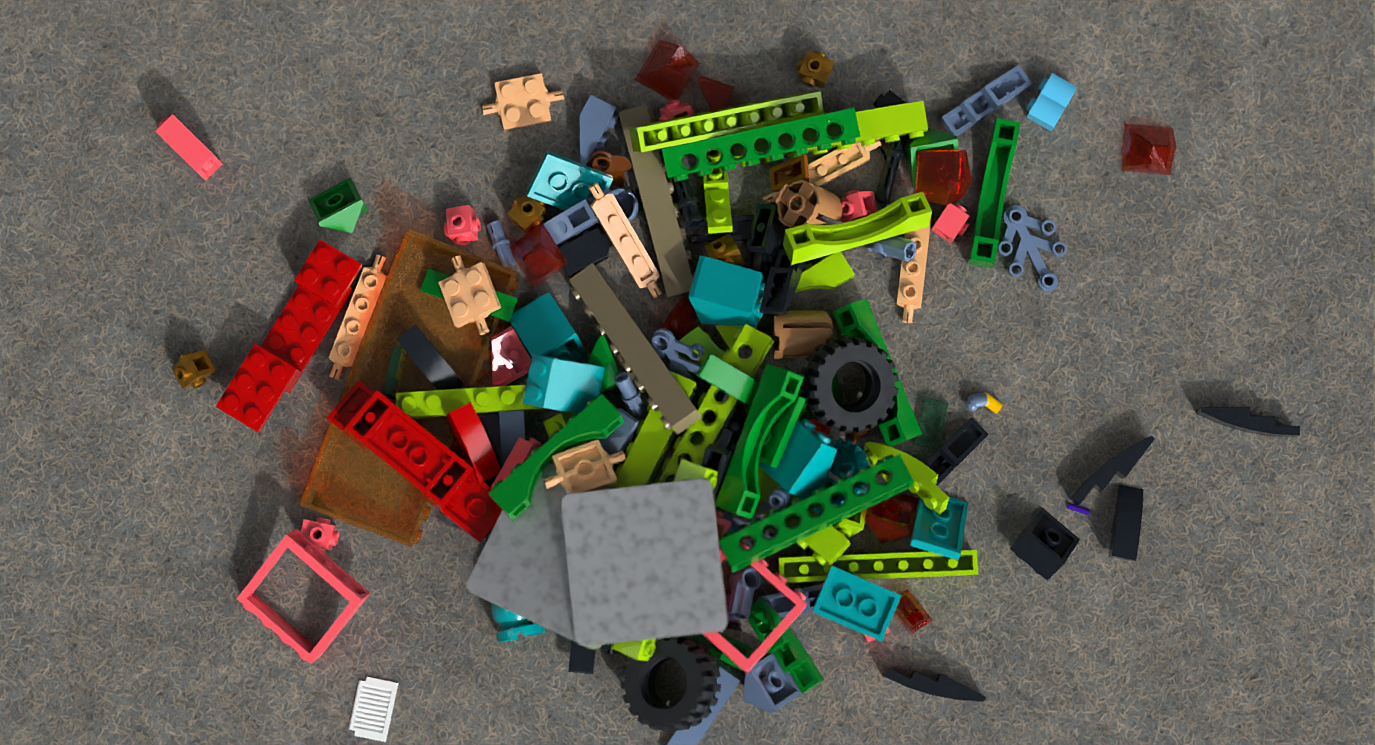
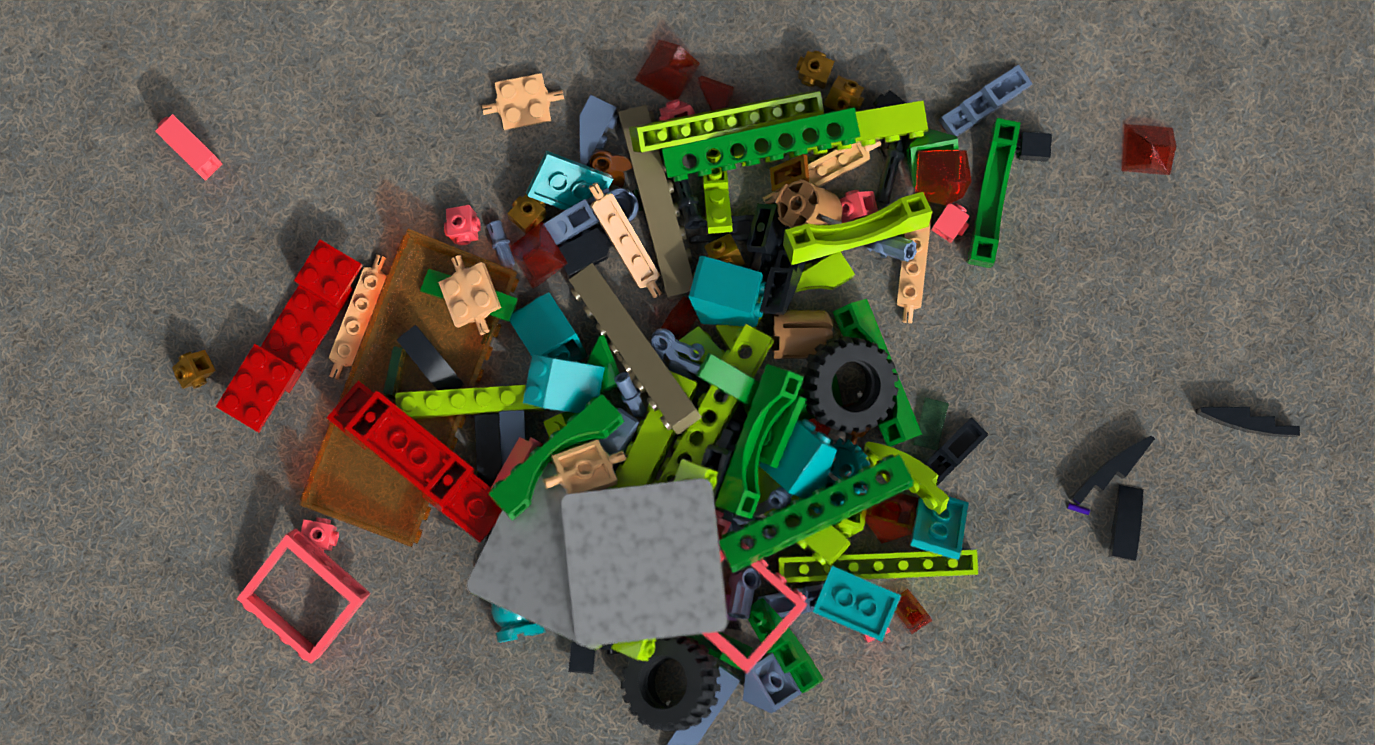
(338, 206): green slope -> none
(373, 708): white window -> none
(474, 442): red slope -> none
(508, 358): coral wing -> none
(844, 95): none -> pearl gold brick
(942, 687): black slope -> none
(983, 399): arm -> none
(1029, 245): sand blue plant -> none
(1034, 146): none -> black brick
(1045, 544): black slope -> none
(1051, 102): medium azure brick -> none

